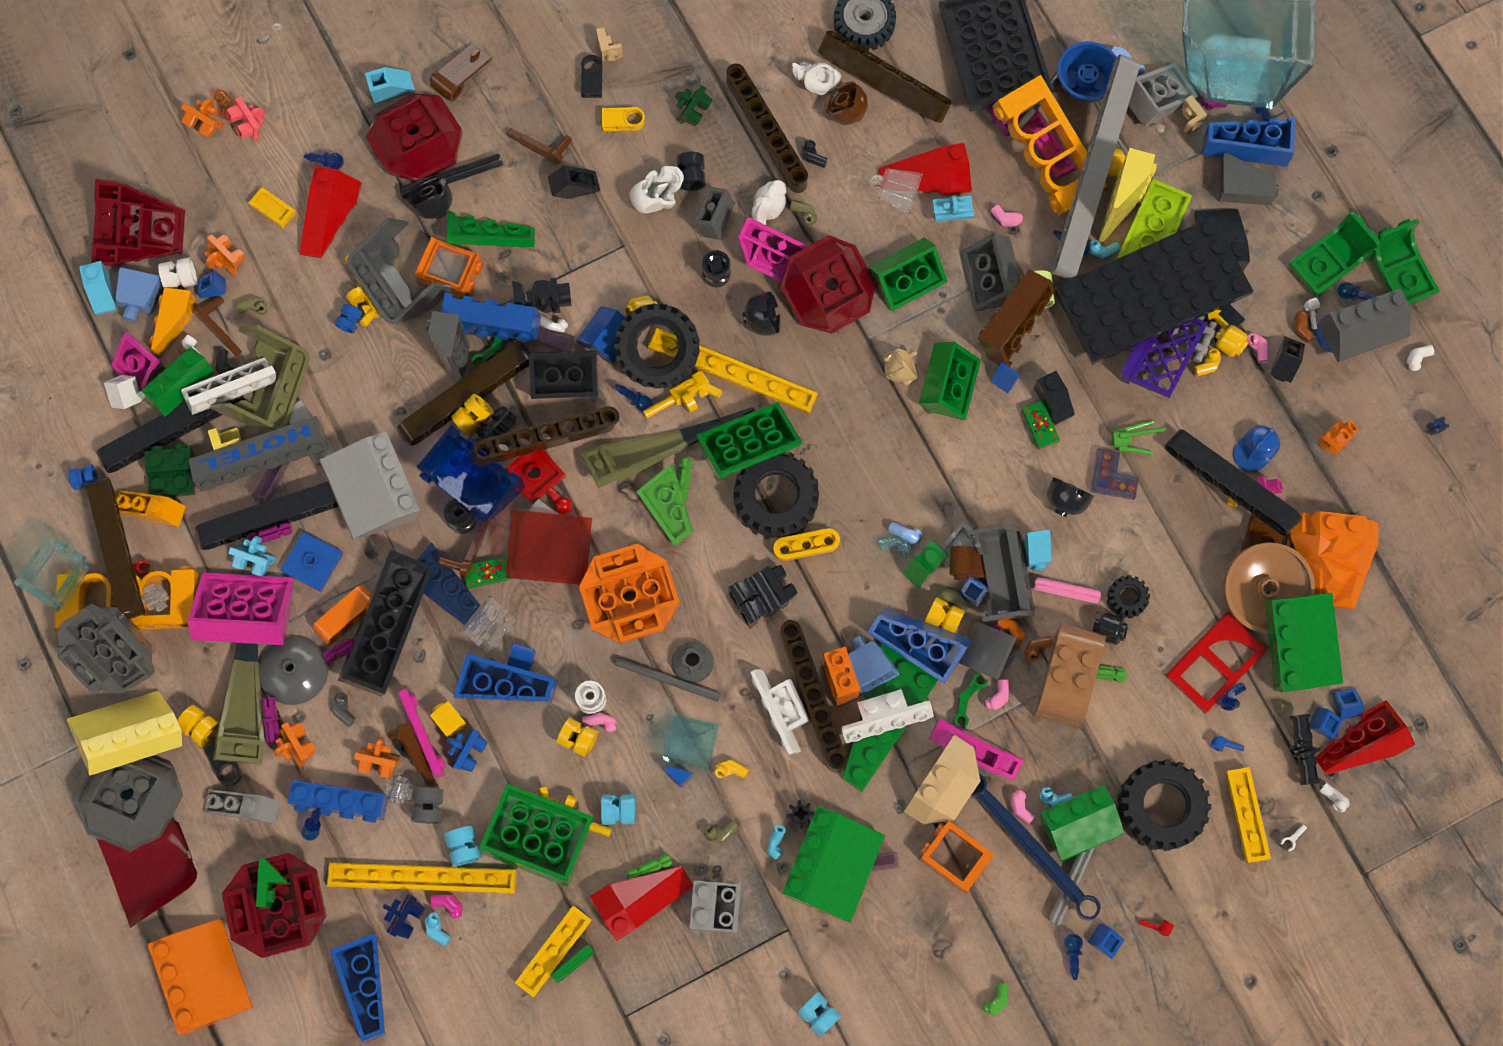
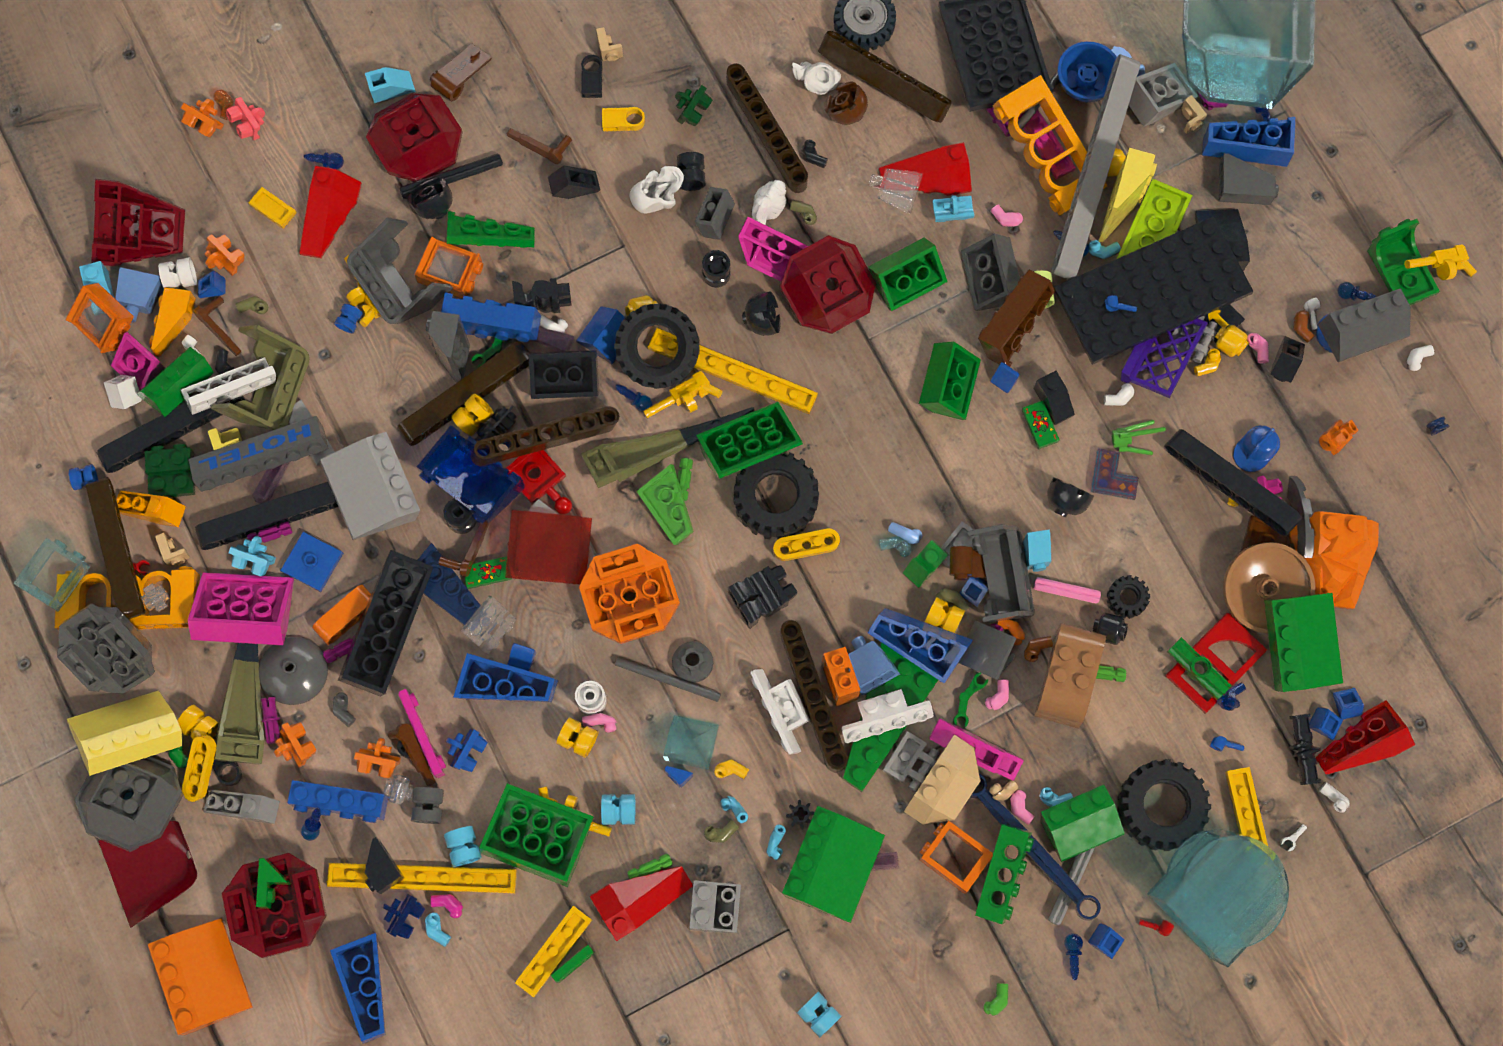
(100, 317): none -> orange window
(167, 550): none -> tan bracket
(178, 757): none -> green arm
(201, 753): none -> yellow plate
(381, 868): none -> black slope
(448, 719): yellow brick -> none
(737, 809): none -> medium azure arm
(900, 366): tan helmet -> none
(905, 757): none -> light grey plate
(987, 906): none -> green brick
(1003, 793): none -> tan arm
(1113, 305): none -> blue hand
(1122, 396): none -> white arm
(1210, 679): none -> green piece
(1224, 892): none -> clear light blue brick
(1303, 506): none -> dark grey tile
(1335, 254): green bracket -> none
(1446, 262): none -> yellow piece

